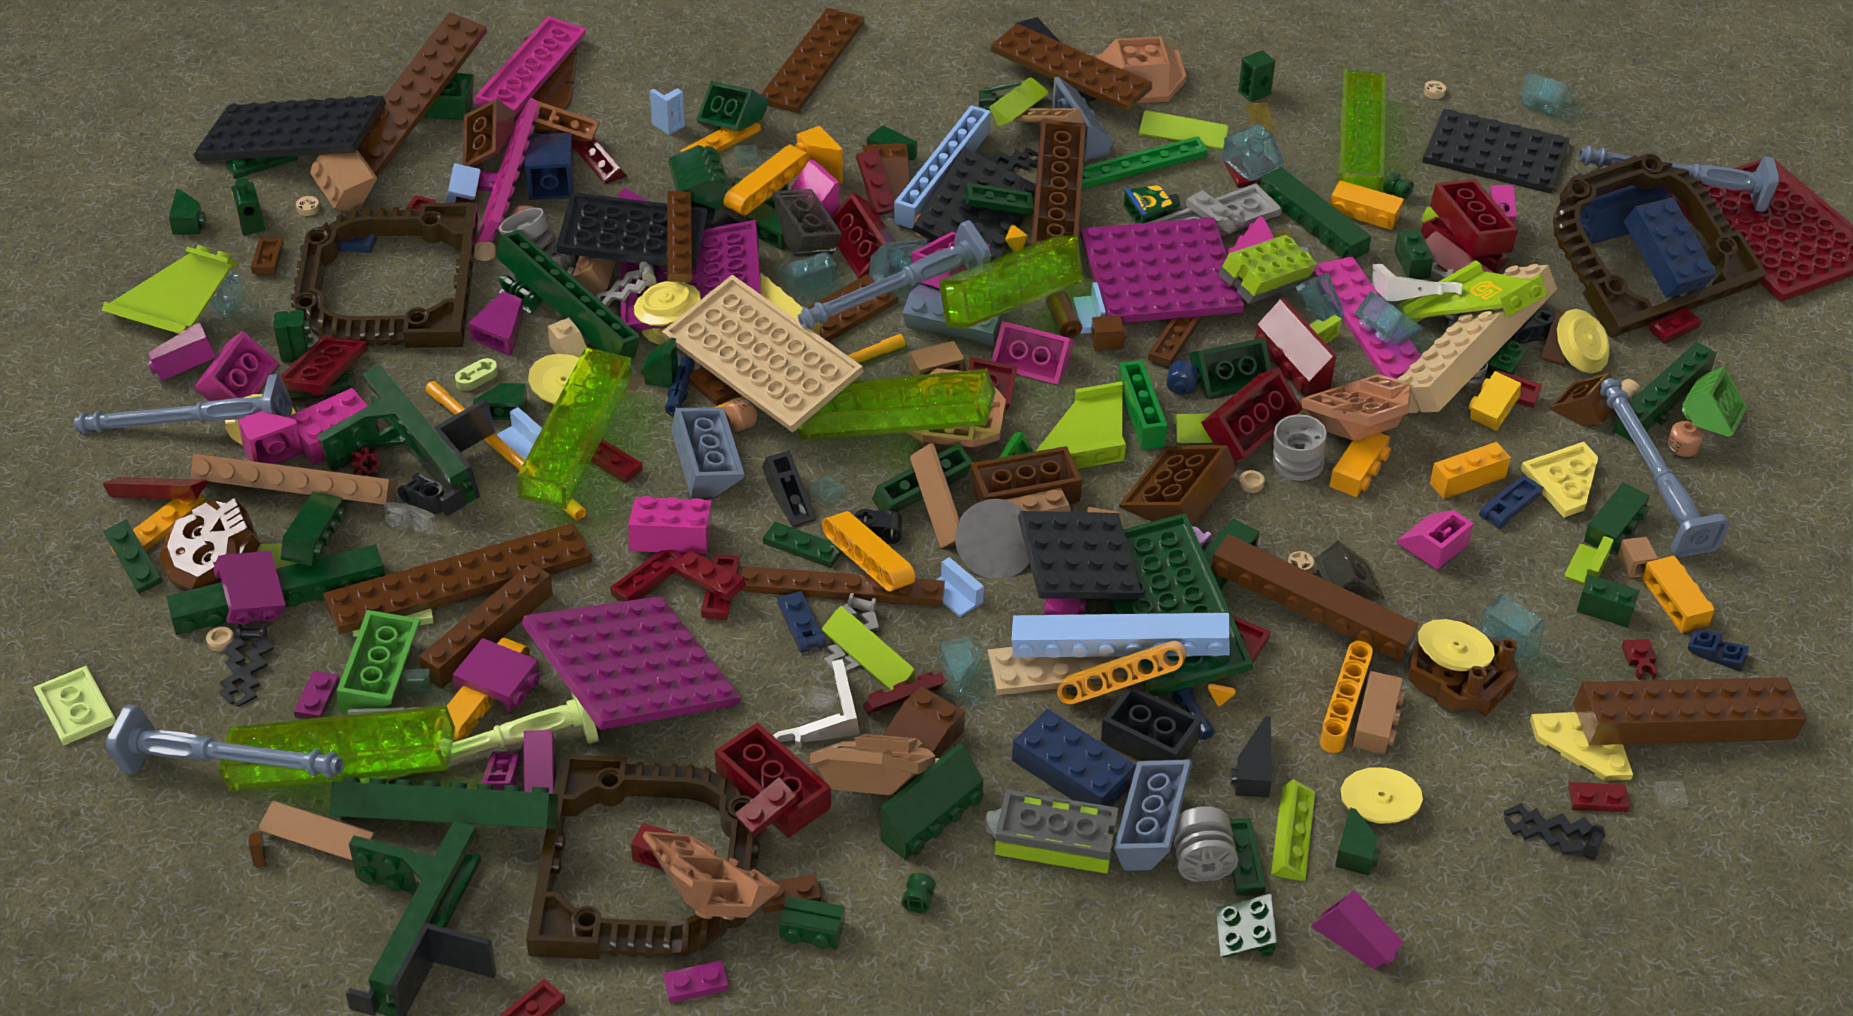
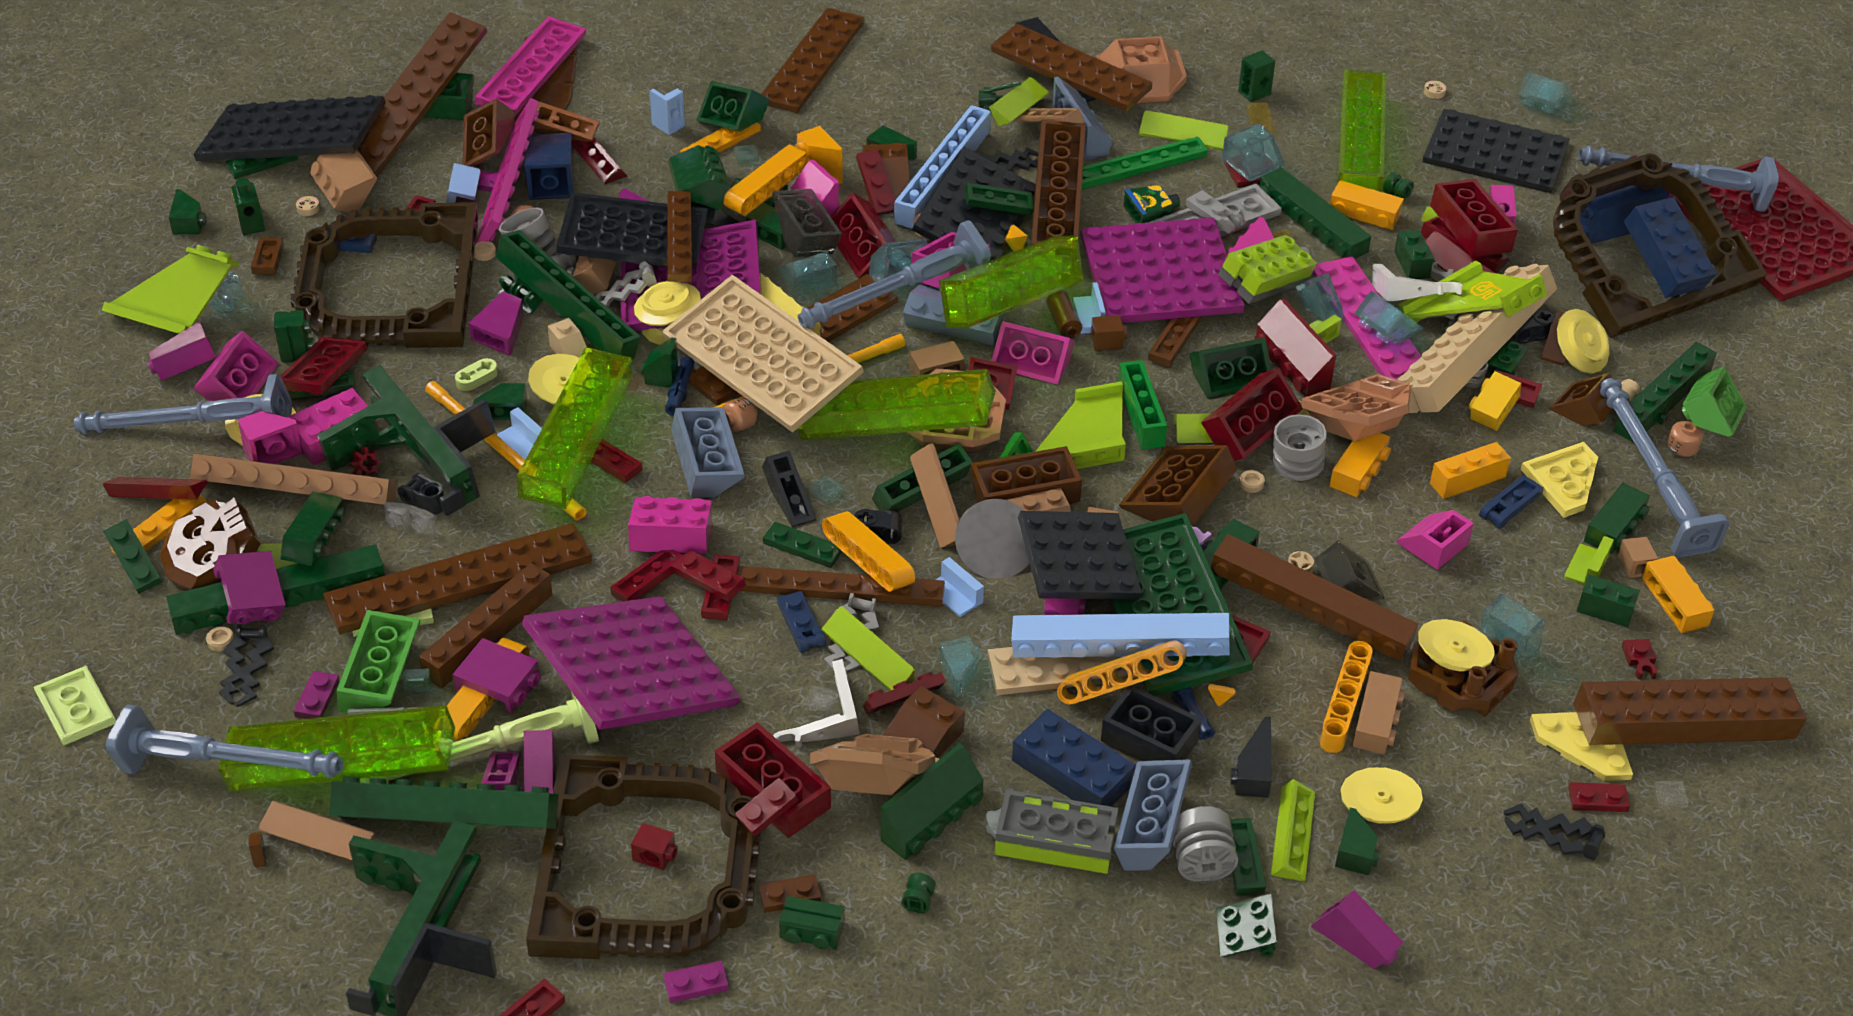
(707, 880): nougat wedge -> none
(1182, 376): dark blue head -> none
(1675, 325): dark red plate -> none
(1711, 647): dark blue slope -> none

